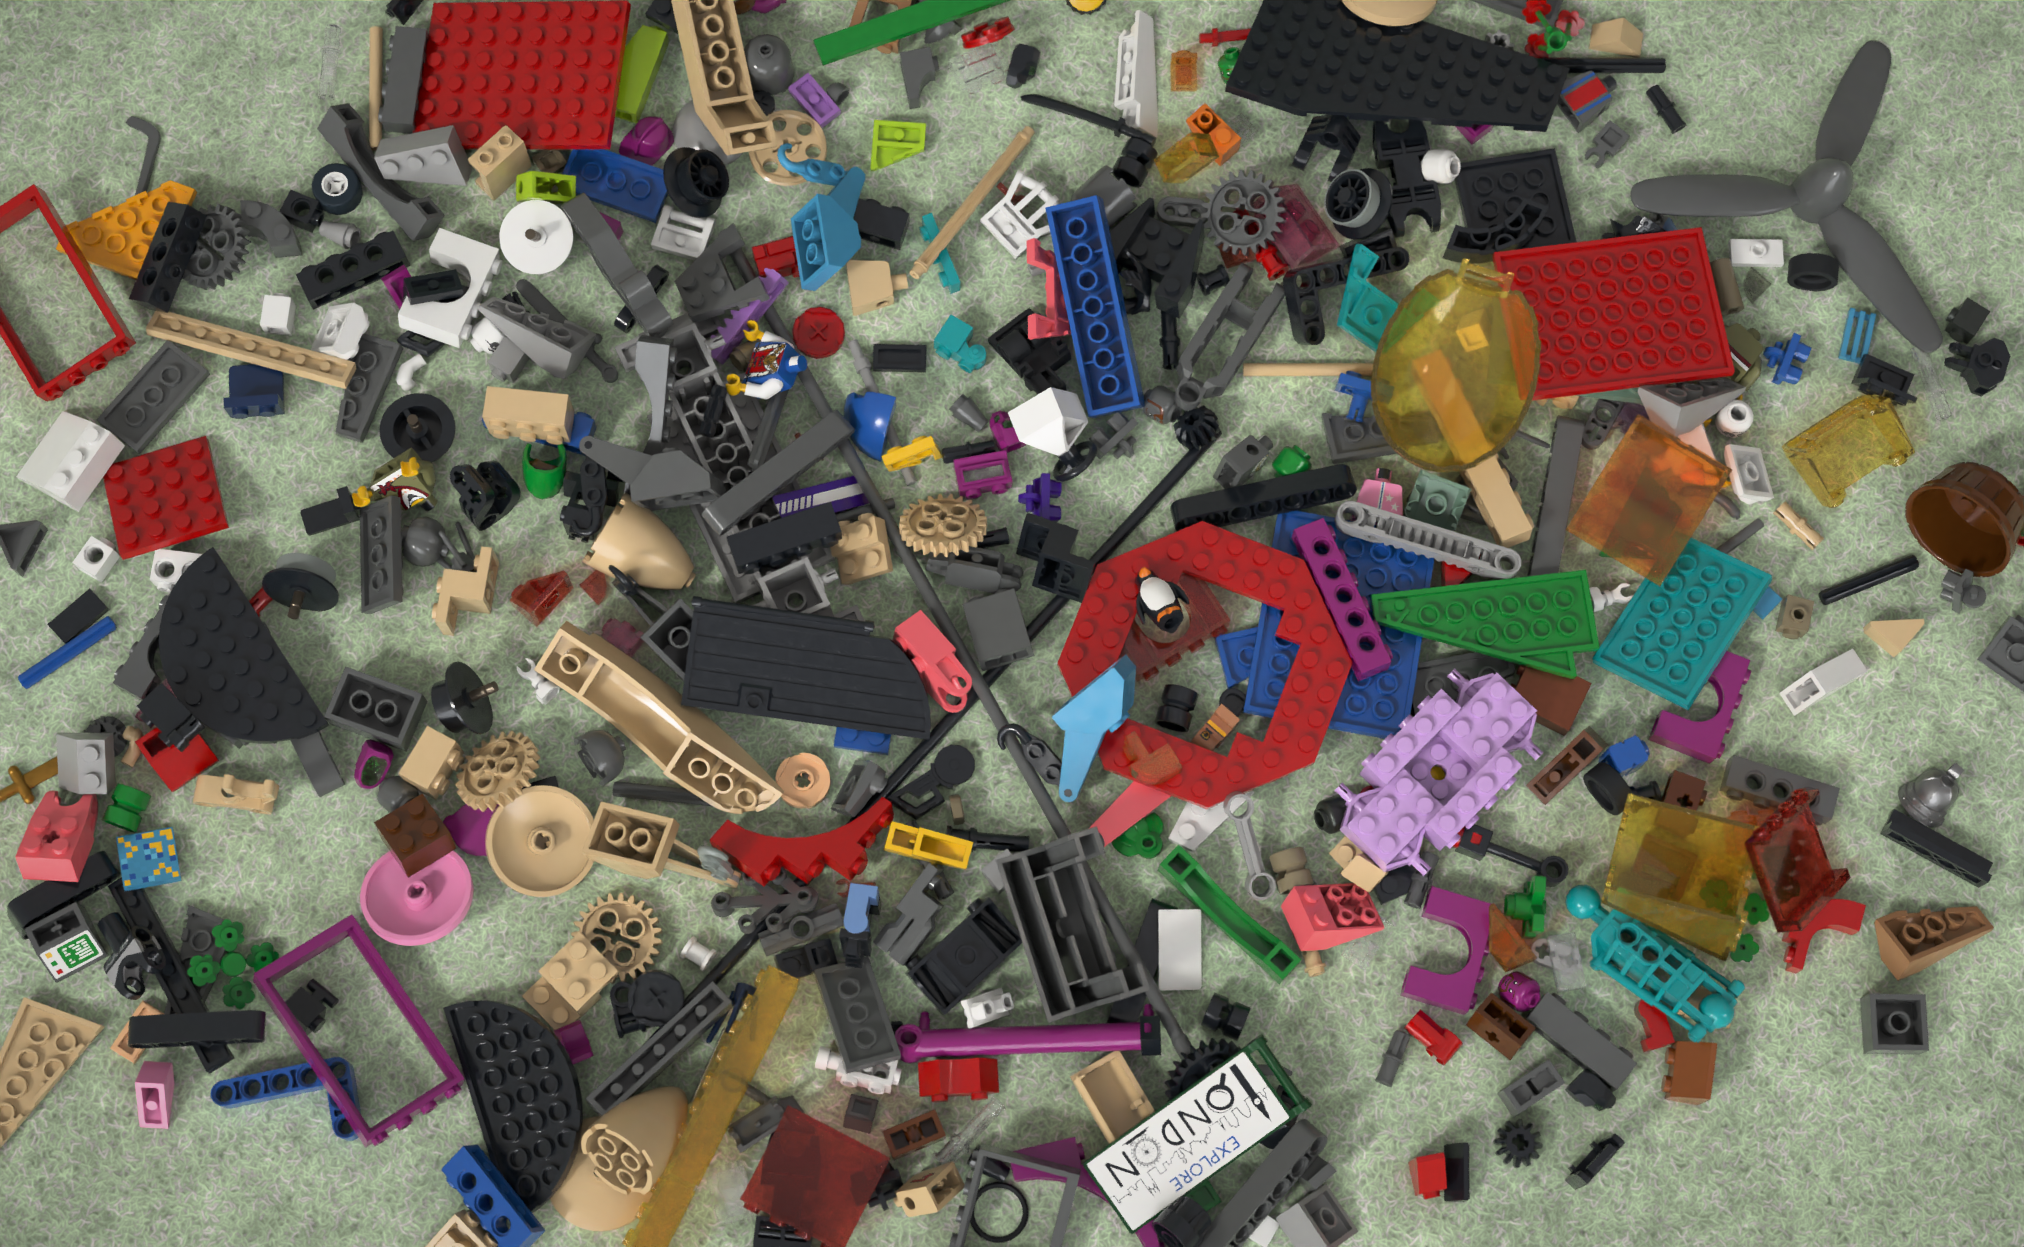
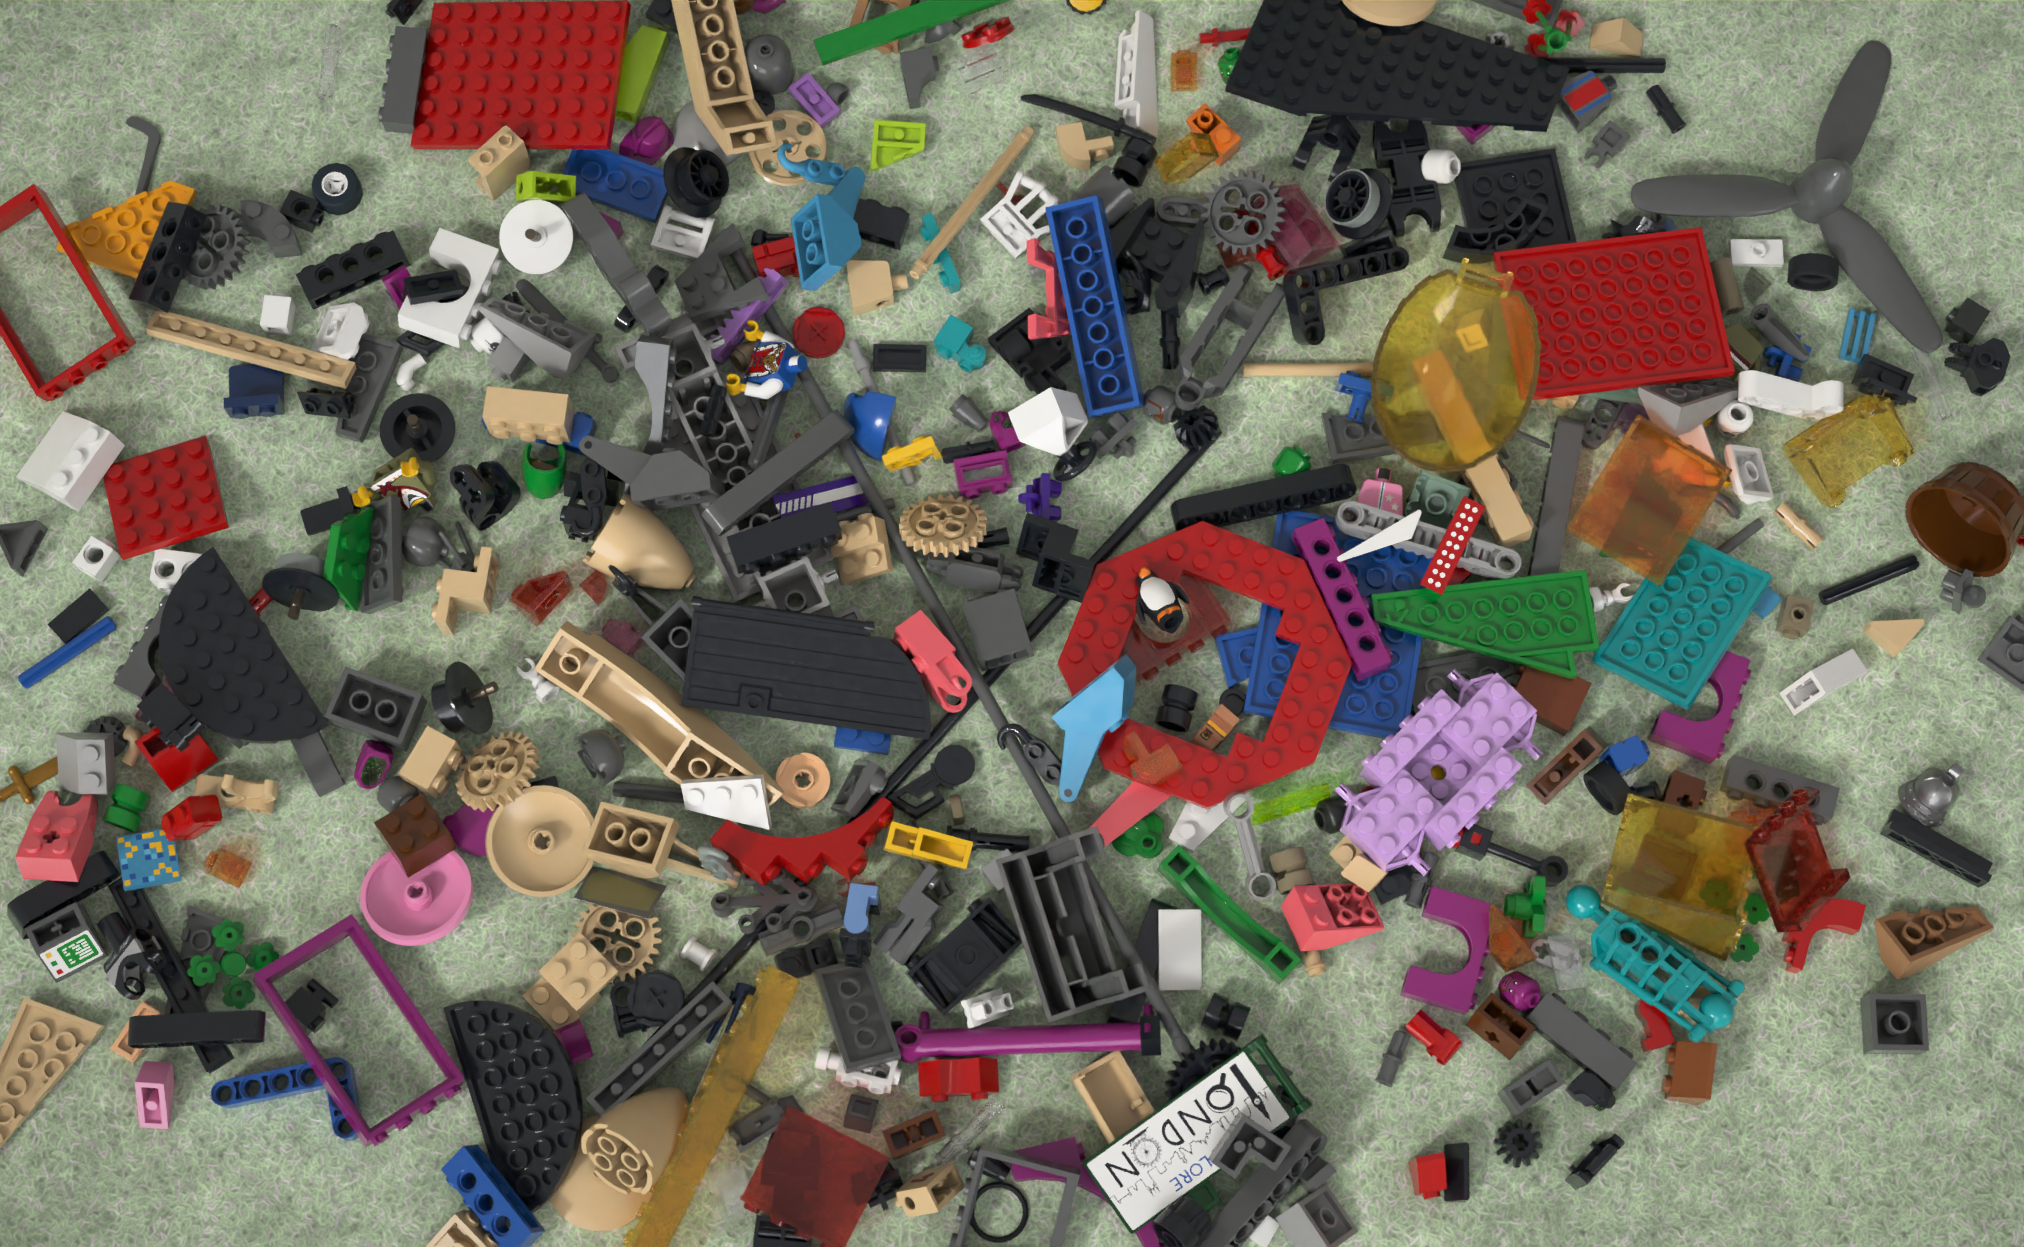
(153, 396): dark grey plate -> none
(191, 817): none -> red brick
(227, 867): none -> clear orange bracket
(325, 403): none -> black hinge
(341, 233): light grey cone -> none
(345, 133): dark grey arch -> none
(347, 555): none -> green wing
(375, 85): tan piece -> none
(425, 157): light grey wedge -> none
(550, 161): dark tan tile -> none
(620, 892): none -> olive sticker
(730, 798): none -> white wing
(760, 236): none -> black hand
(1022, 65): black rock -> none
(1077, 150): none -> tan brick
(1242, 461): dark grey torso -> none
(1246, 1139): none -> dark grey brick
(1289, 804): none -> clear neon green tile
(1364, 307): teal wing -> none
(1394, 534): none -> white sticker
(1452, 545): none -> red sticker
(1777, 331): none -> dark grey piece
(1790, 396): none -> white beam

